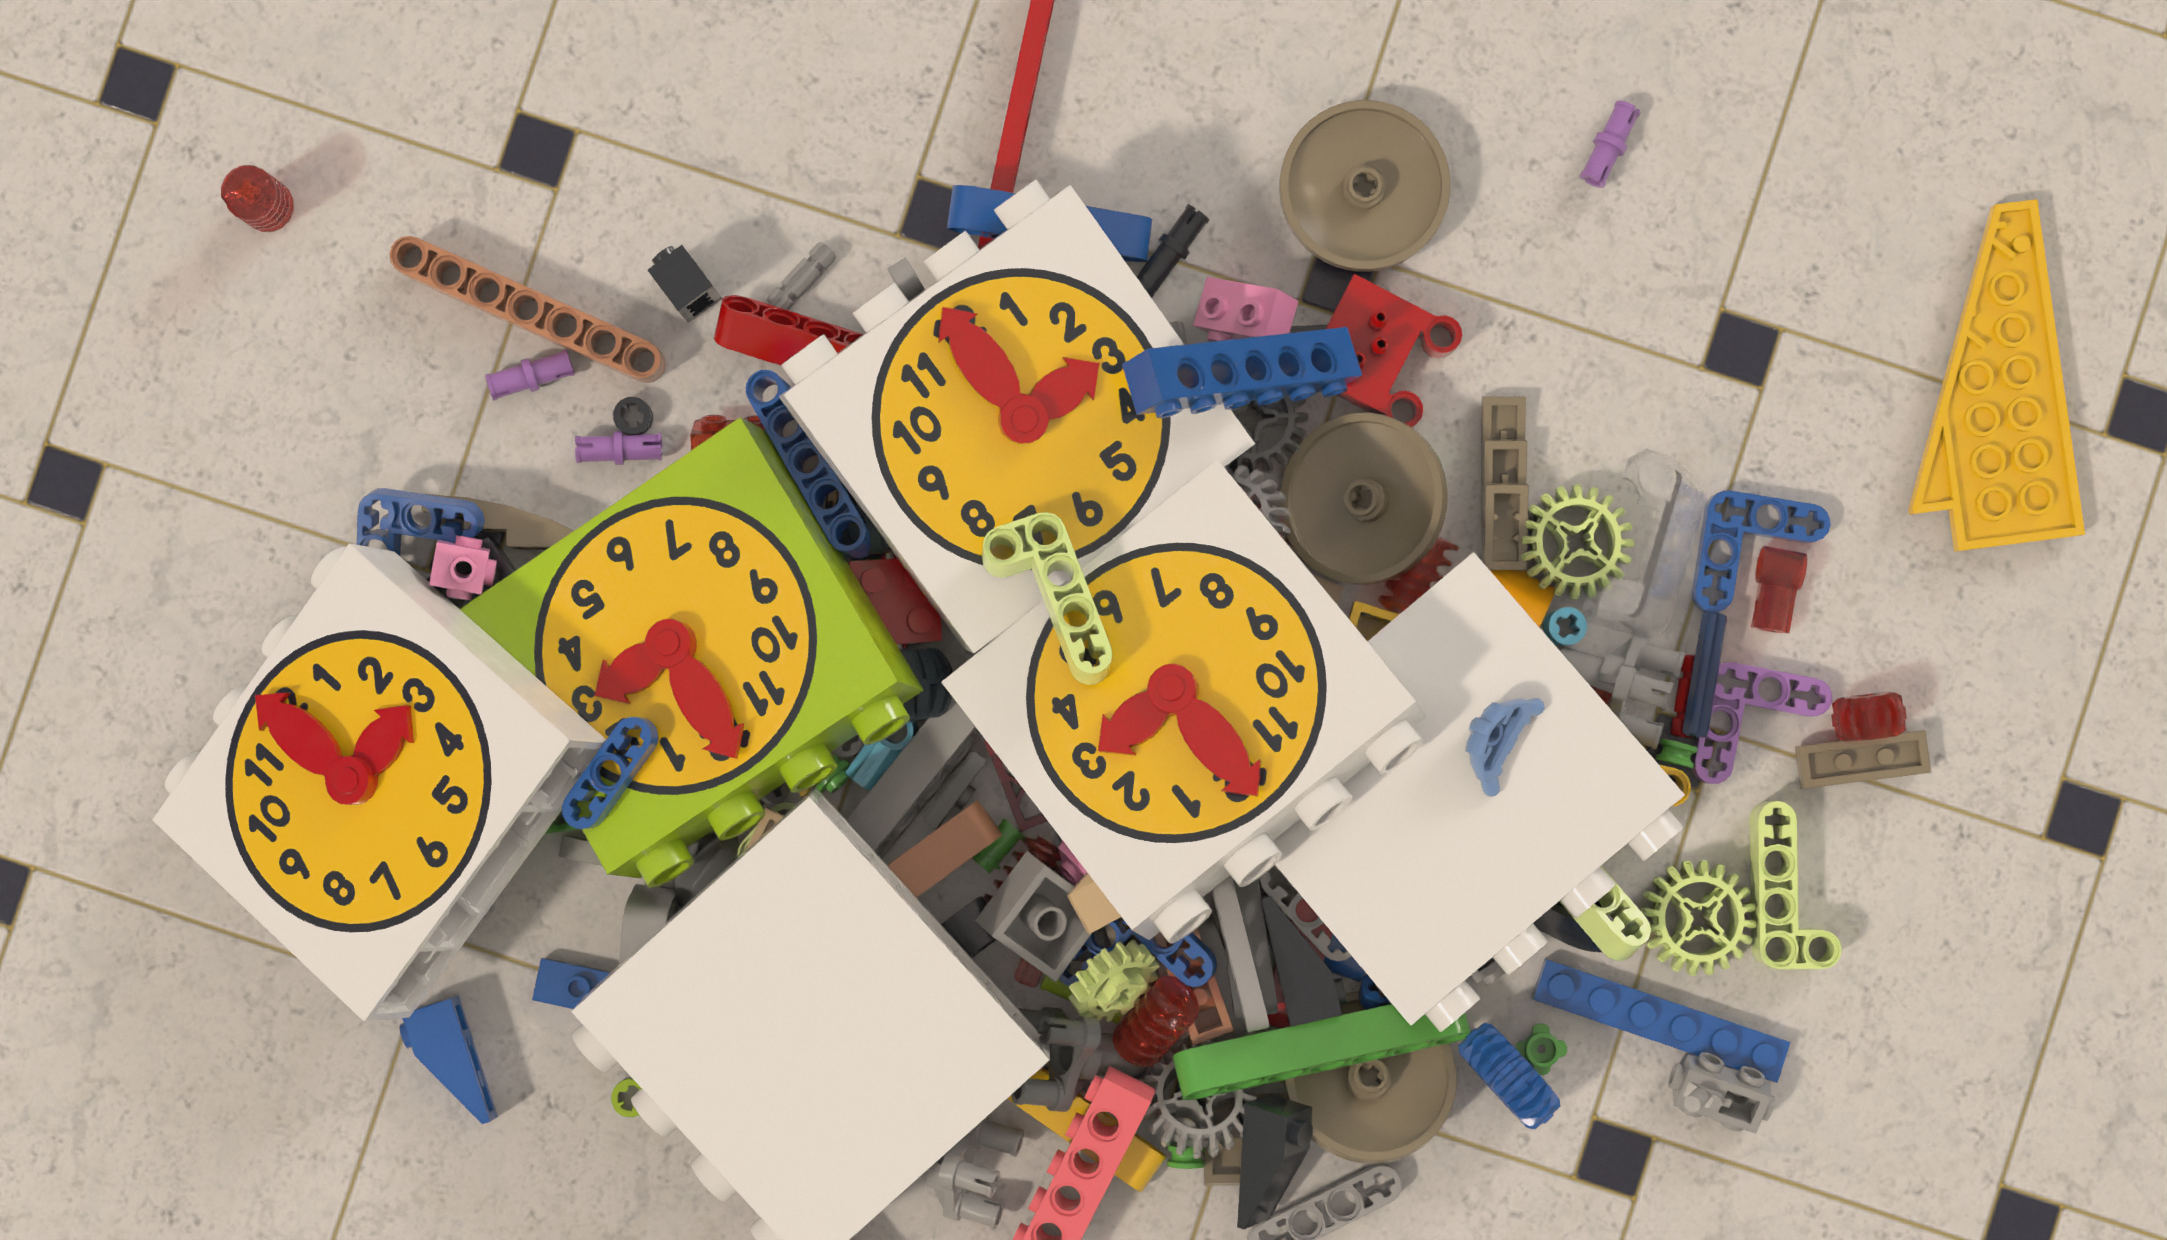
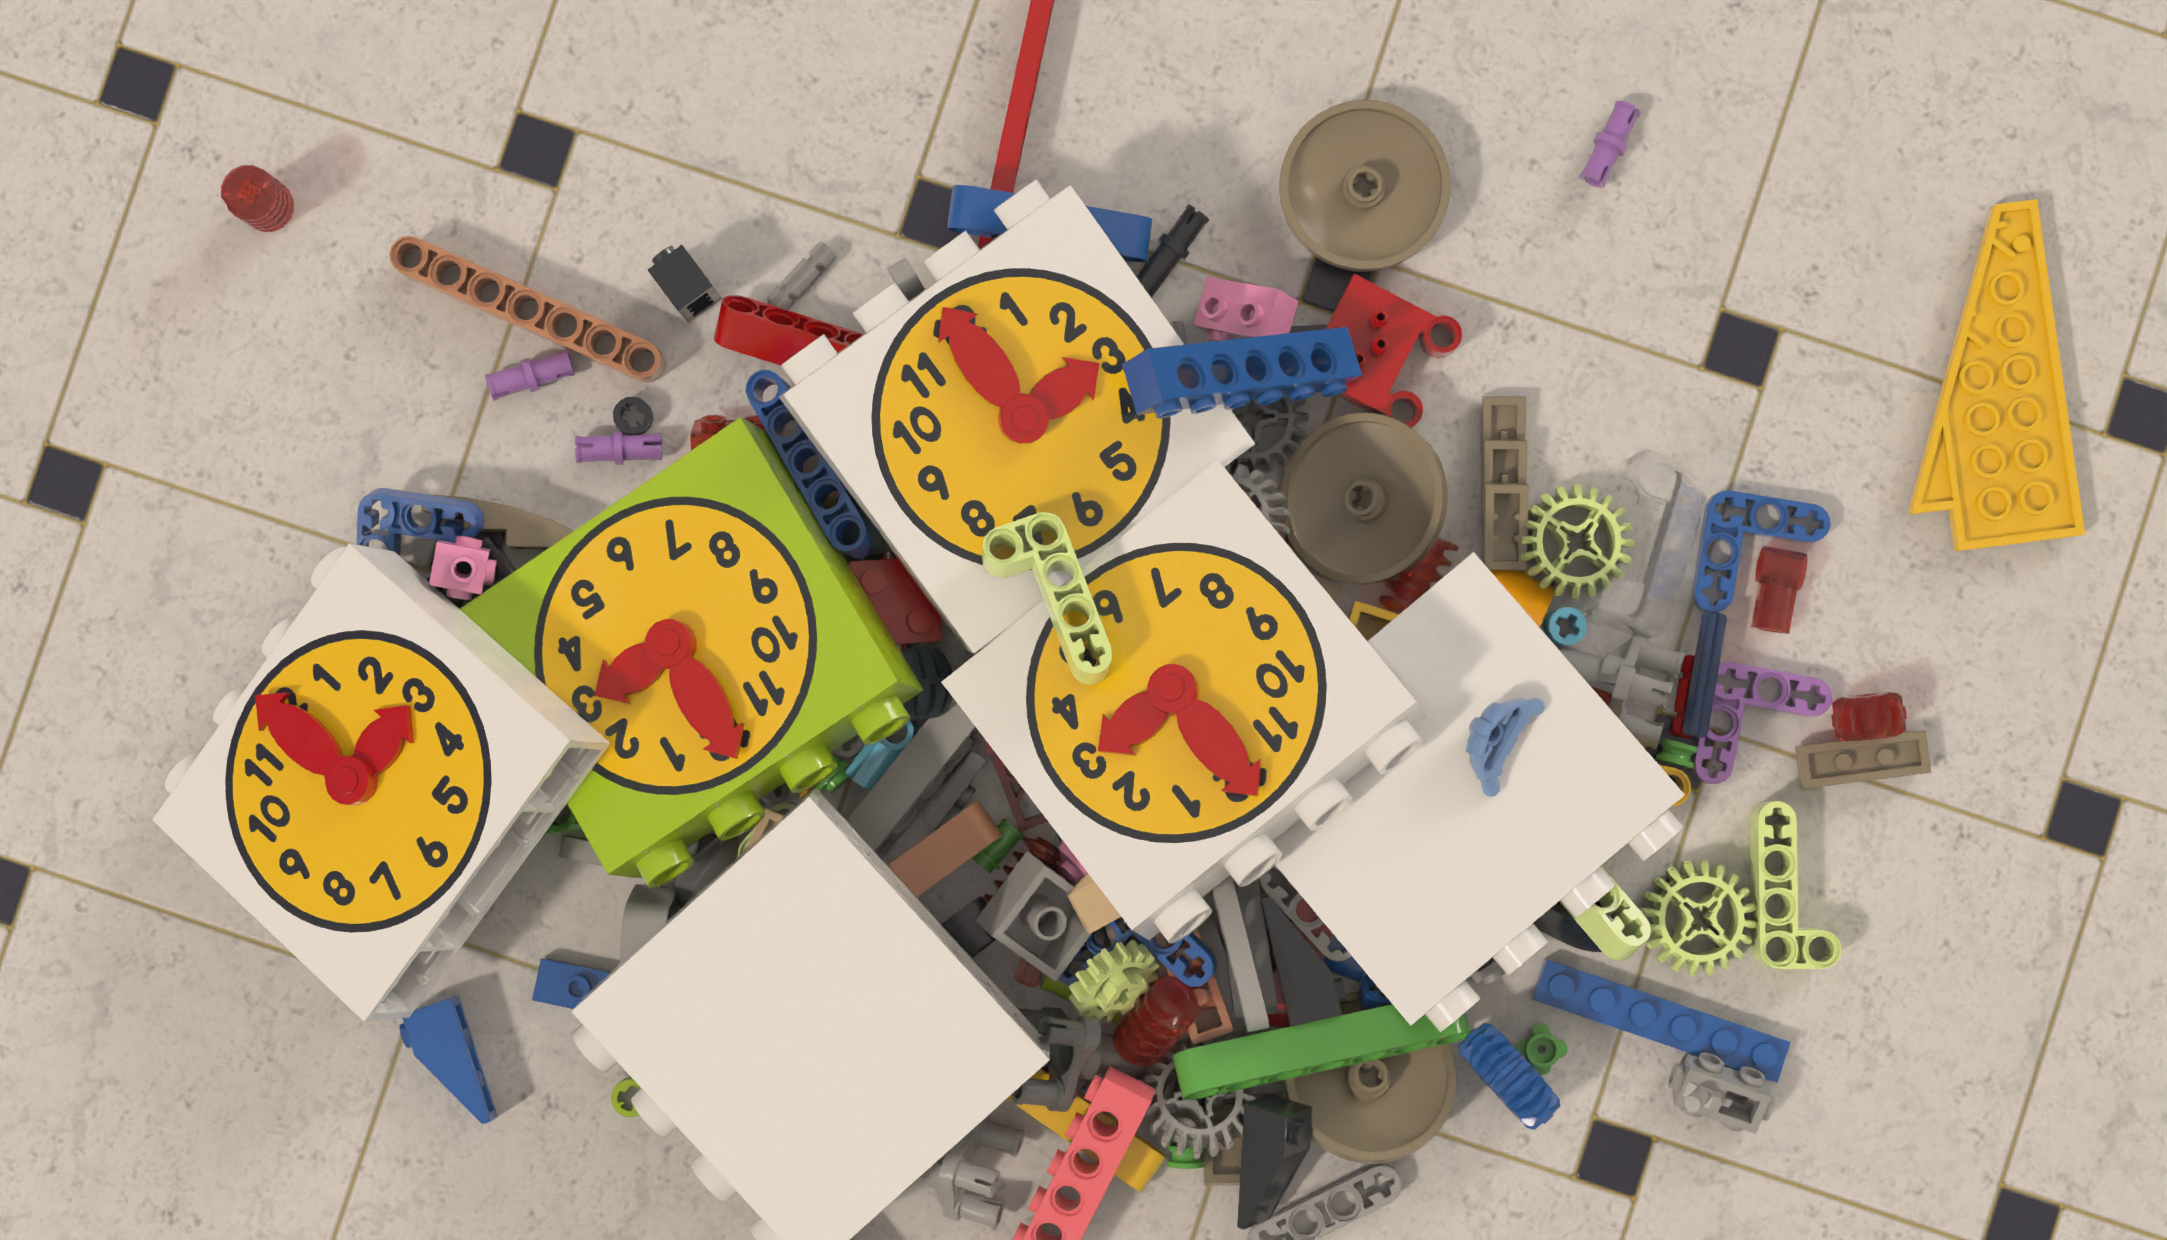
(602, 806): blue beam -> none

